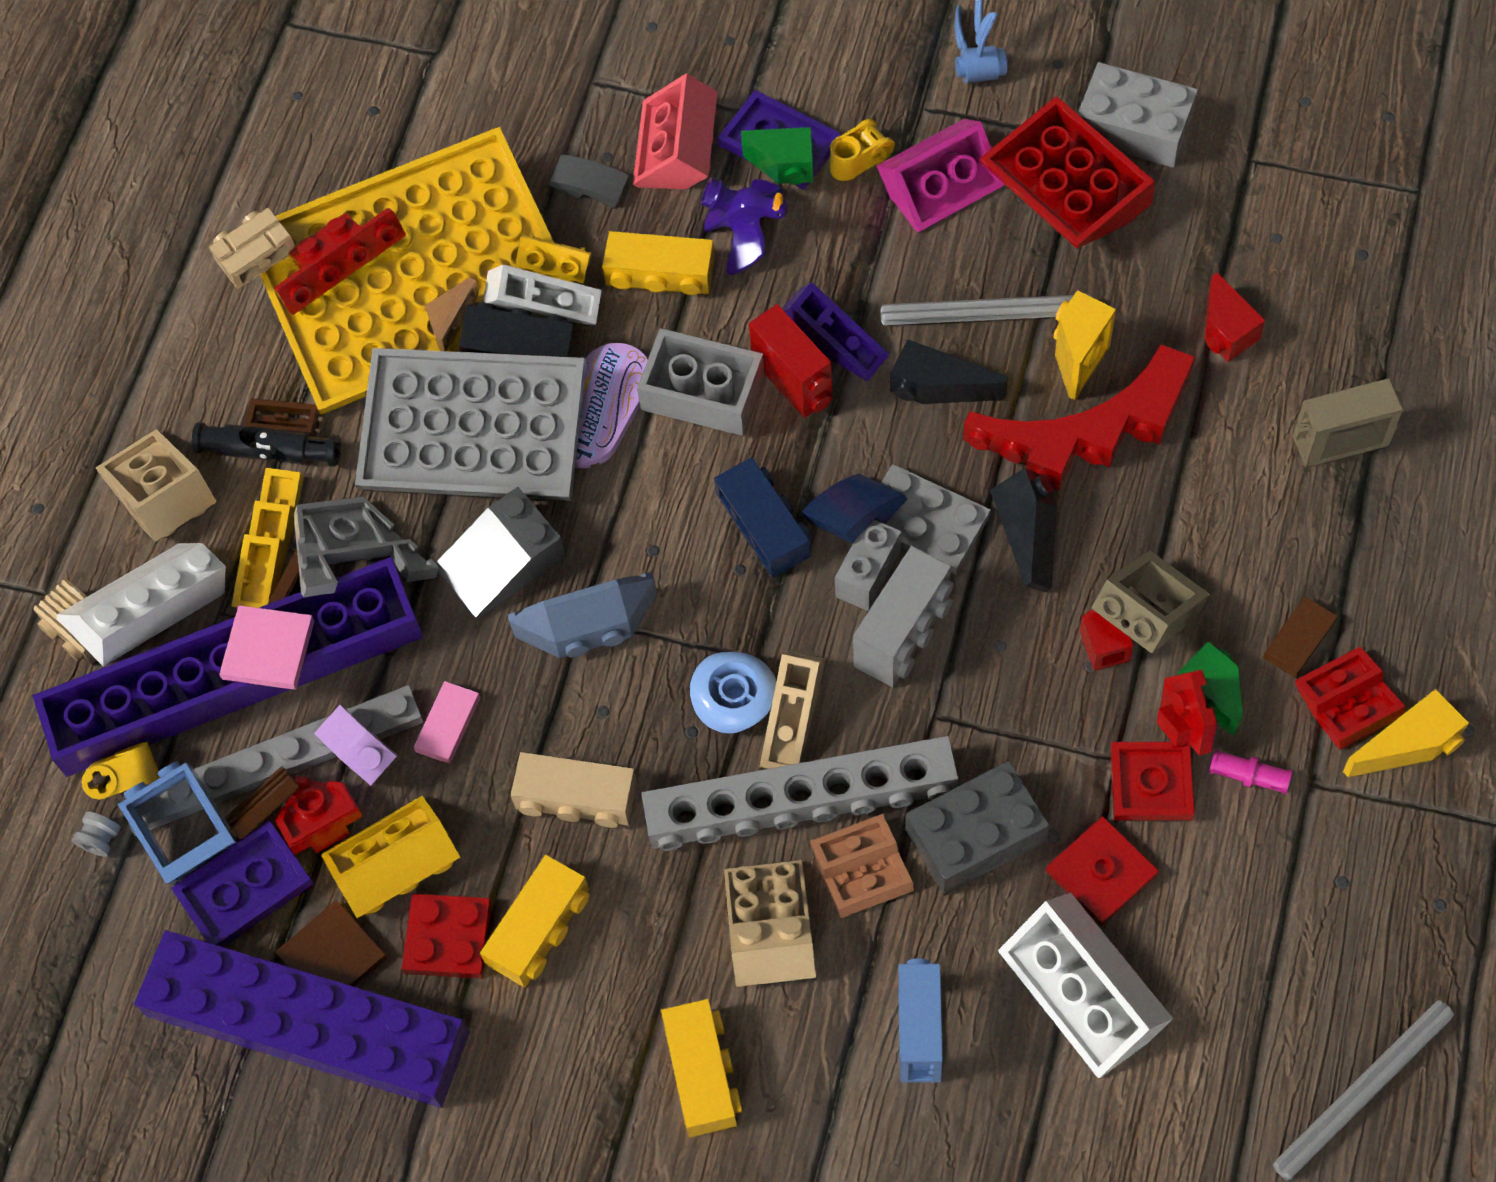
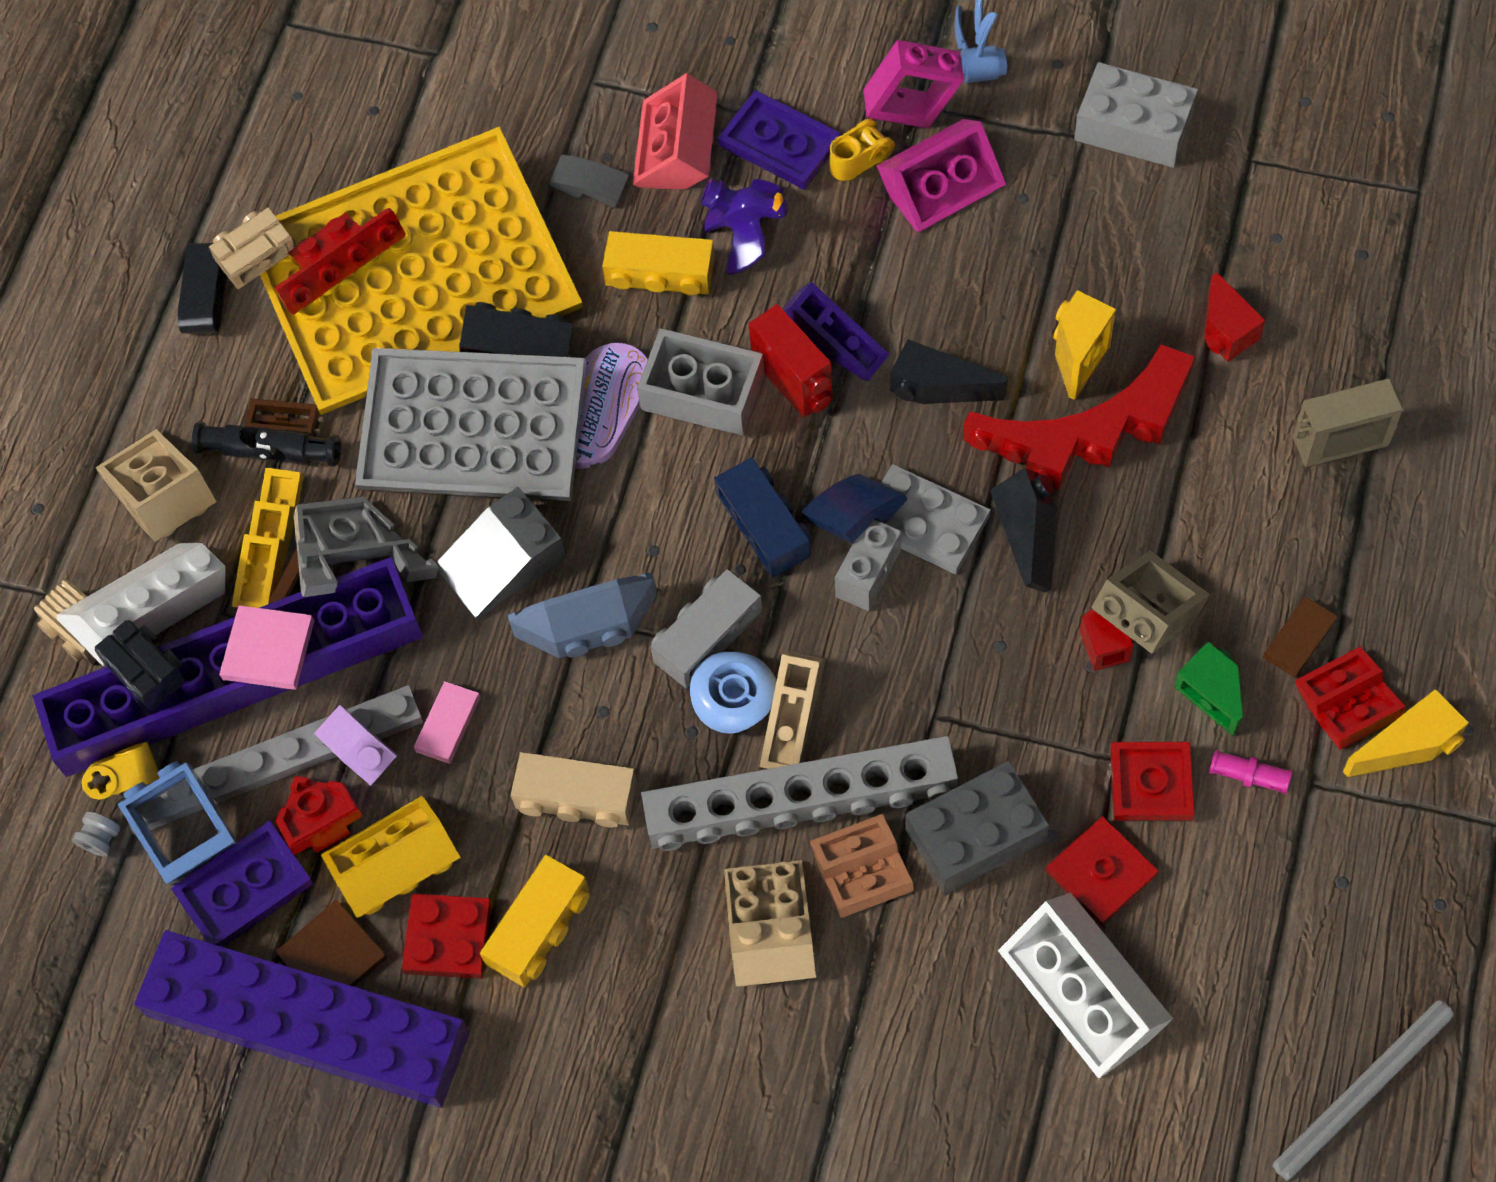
(140, 664): none -> black brick
(201, 291): none -> black beam
(261, 802): reddish brown tile -> none
(448, 311): medium nougat slope -> none
(541, 295): white slope -> none
(552, 258): yellow hinge -> none
(701, 1067): yellow brick -> none
(705, 626): none -> light grey brick
(780, 153): green slope -> none
(903, 617): light grey brick -> none
(909, 106): none -> dark pink window
(920, 1021): medium blue window -> none
(972, 310): light grey axle -> none
(1070, 174): red slope -> none
(1185, 713): red plate -> none

